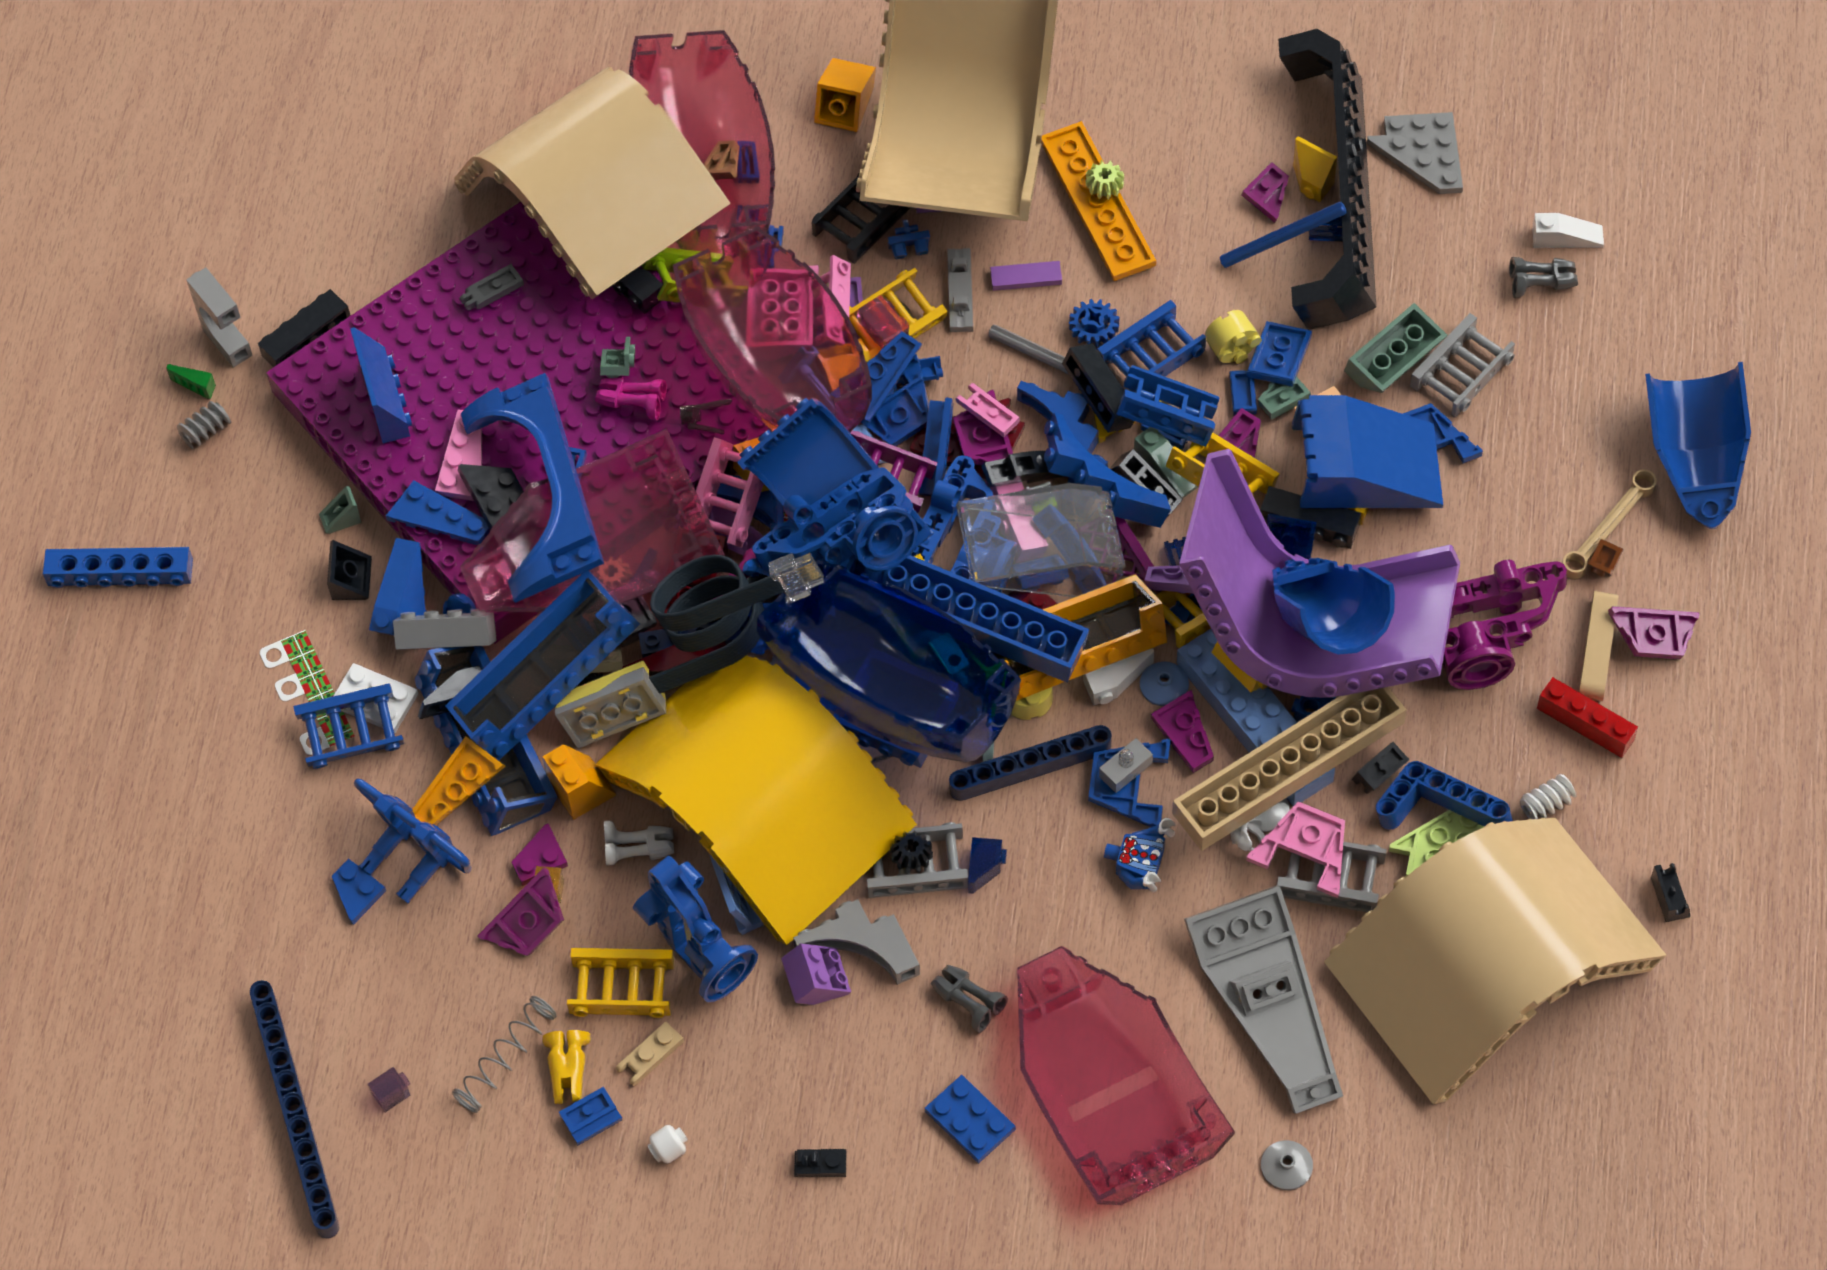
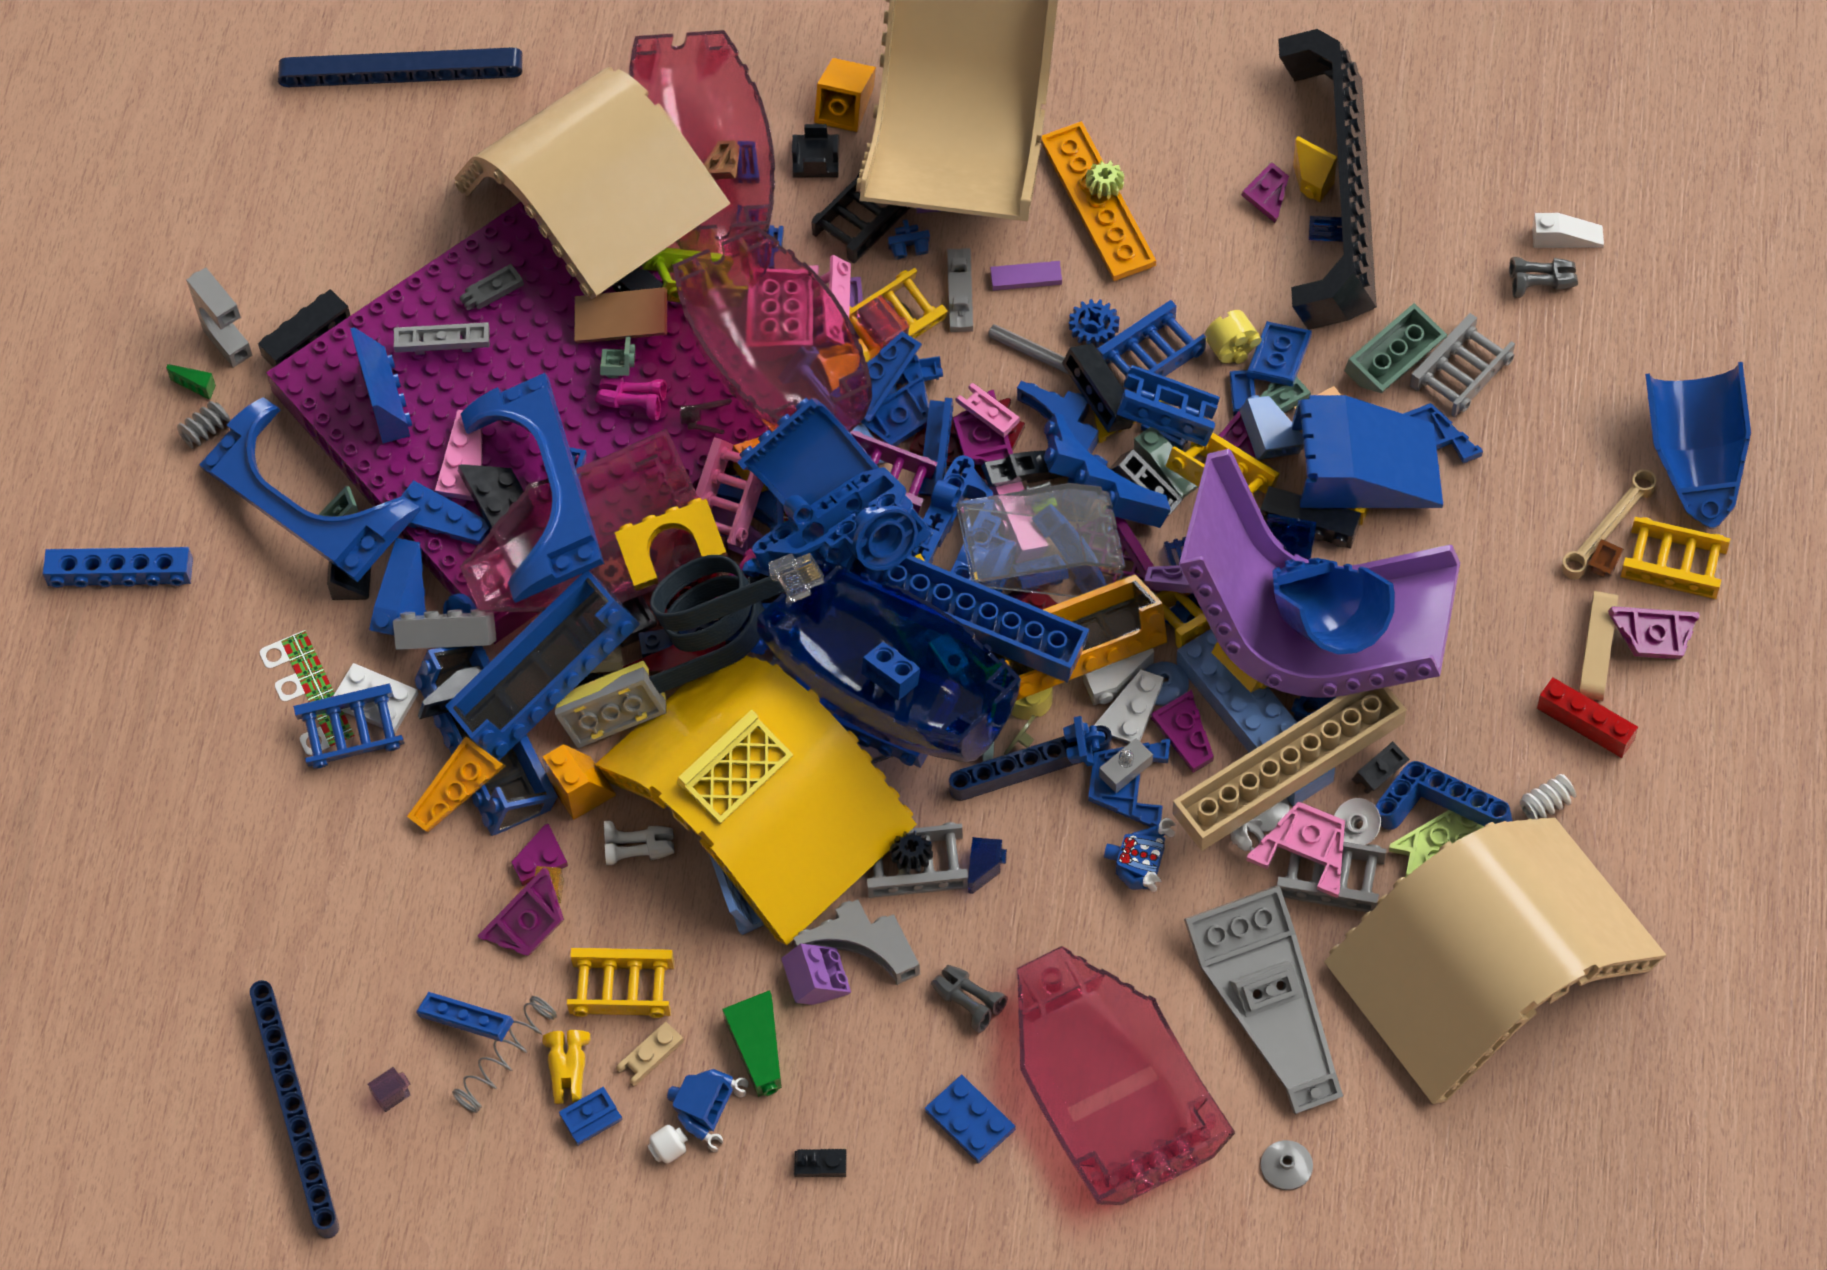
(346, 541): none -> blue piece
(356, 889): blue wing -> none
(400, 67): none -> dark blue beam
(402, 825): blue piece -> none
(441, 337): none -> light grey hinge
(465, 1016): none -> blue tile
(621, 315): none -> medium nougat tile
(637, 539): none -> yellow arch
(690, 930): blue piece -> none
(703, 1100): none -> blue torso
(719, 751): none -> light yellow fence
(755, 1038): none -> green slope
(815, 153): none -> black panel
(890, 670): none -> blue brick
(1022, 737): none -> olive piece
(1085, 739): none -> blue hips
(1133, 707): none -> white wing
(1269, 429): none -> medium blue slope
(1283, 234): blue axle -> none
(1355, 811): none -> white dish
(1424, 148): light grey wing -> none
(1485, 659): magenta piece -> none
(1669, 893): black hinge -> none
(1671, 578): none -> yellow fence

